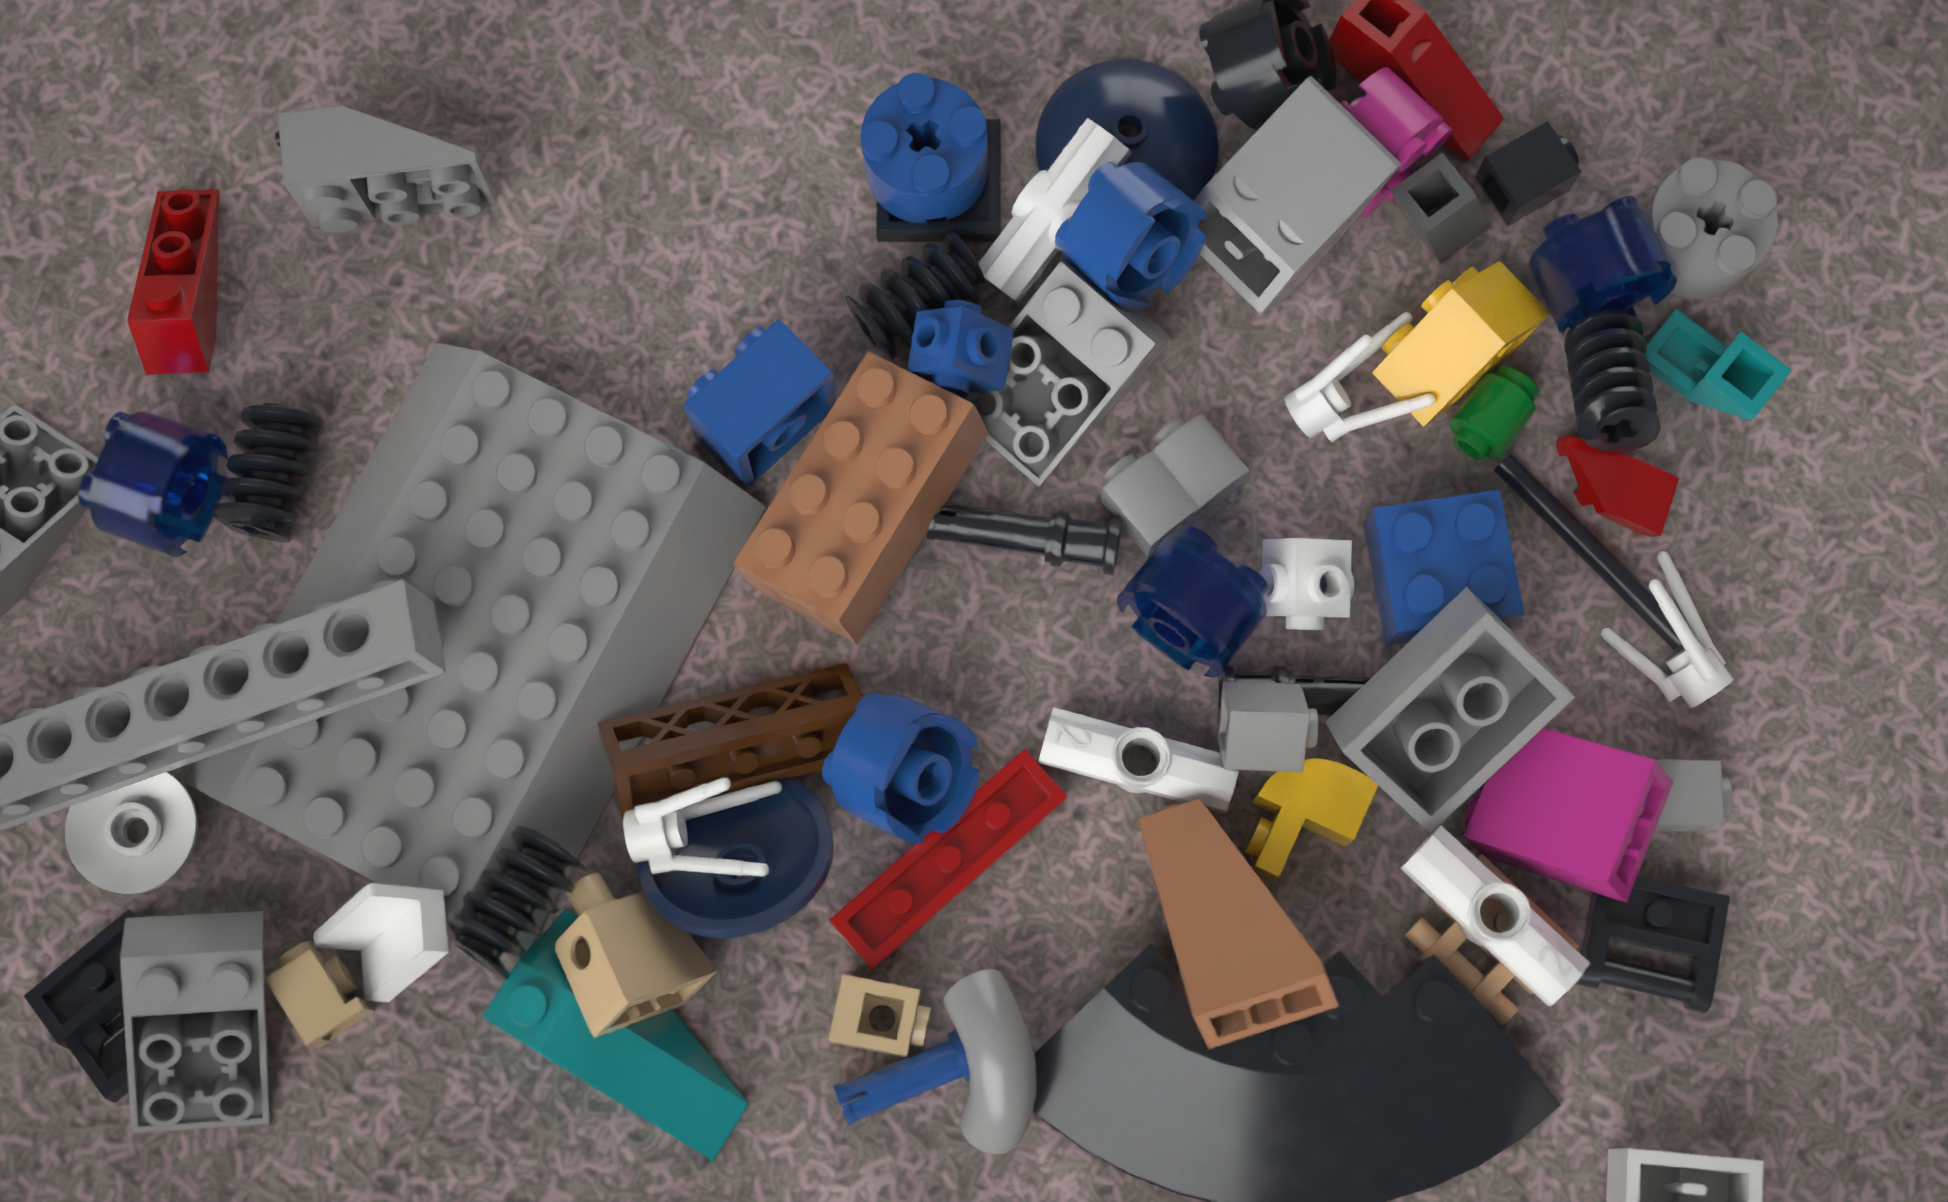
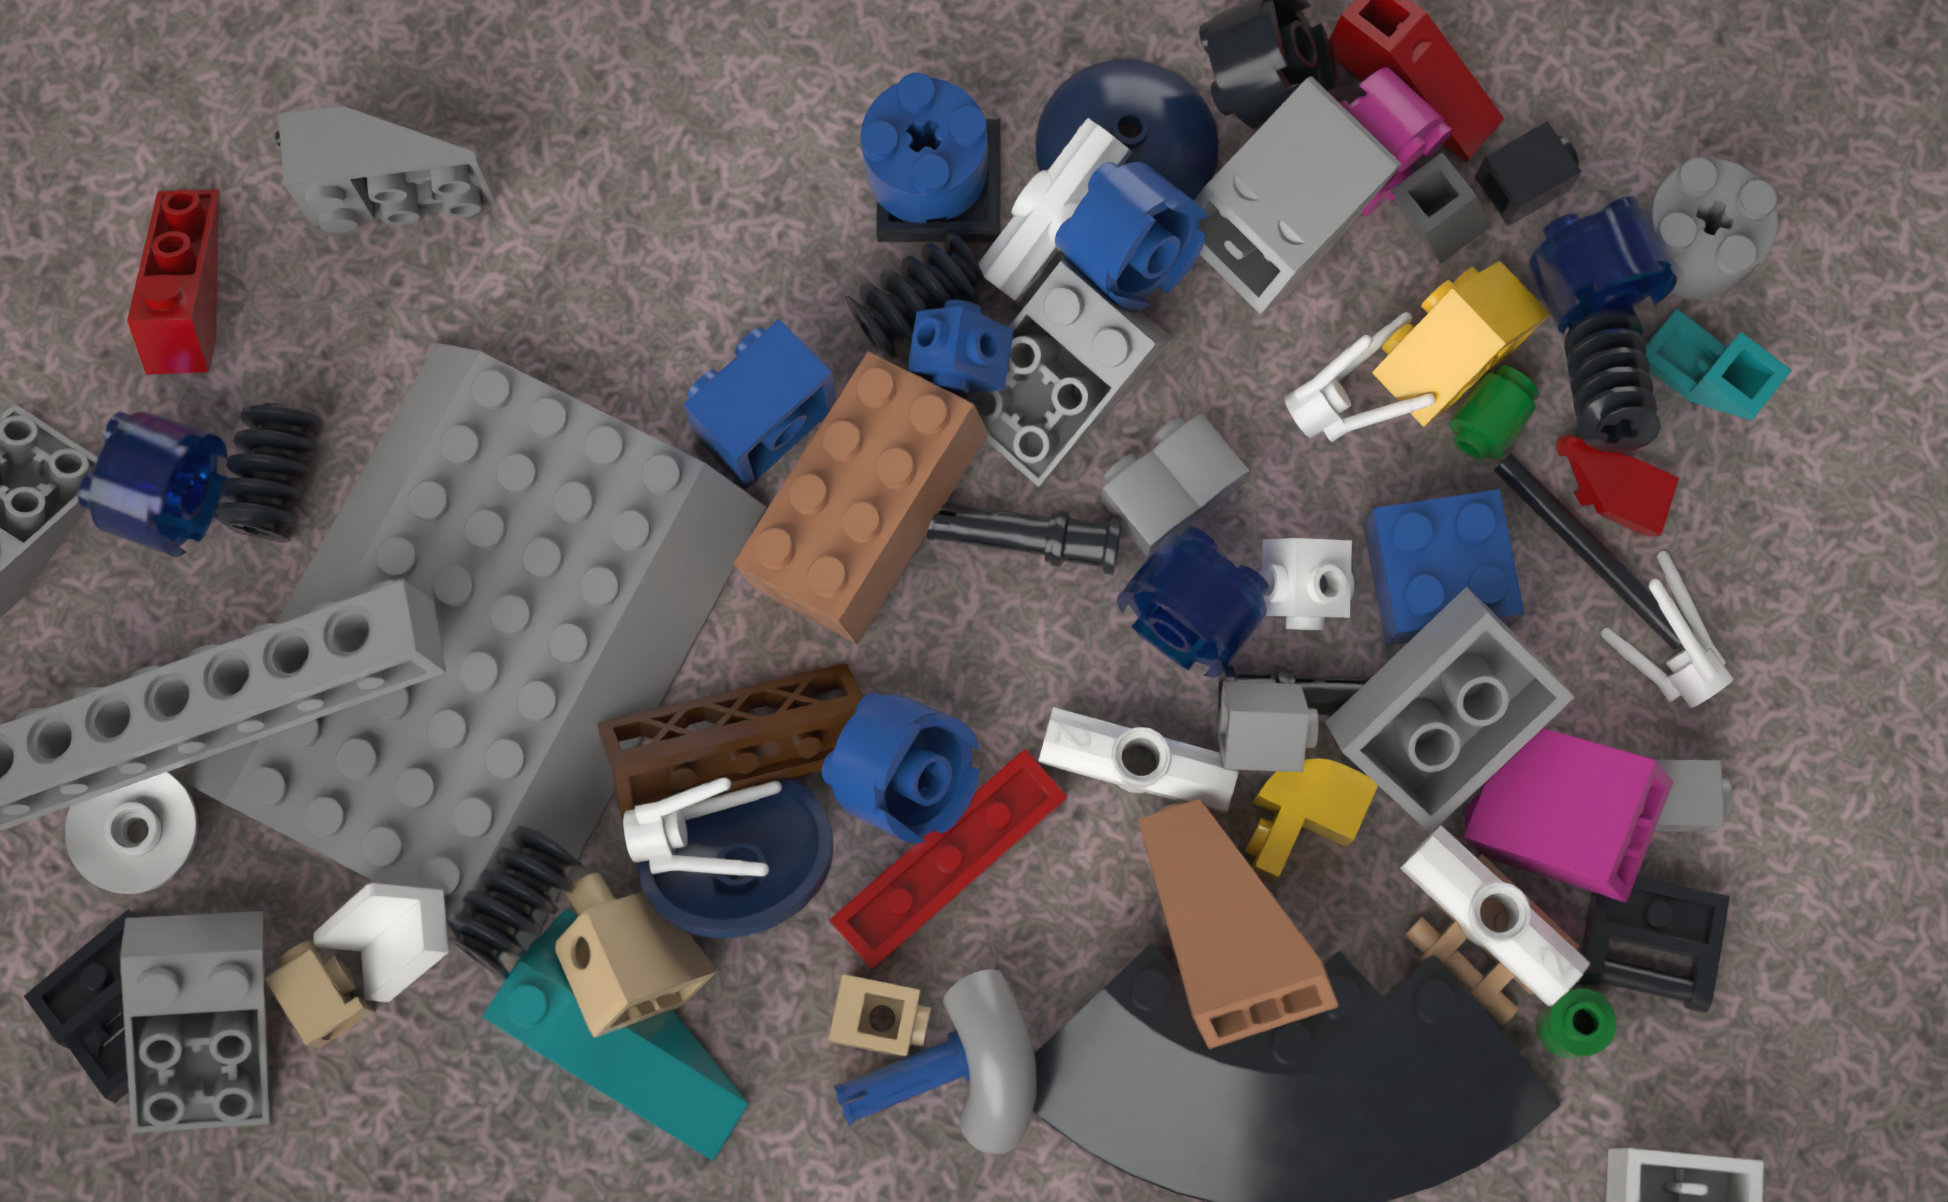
(1556, 1026): none -> green brick

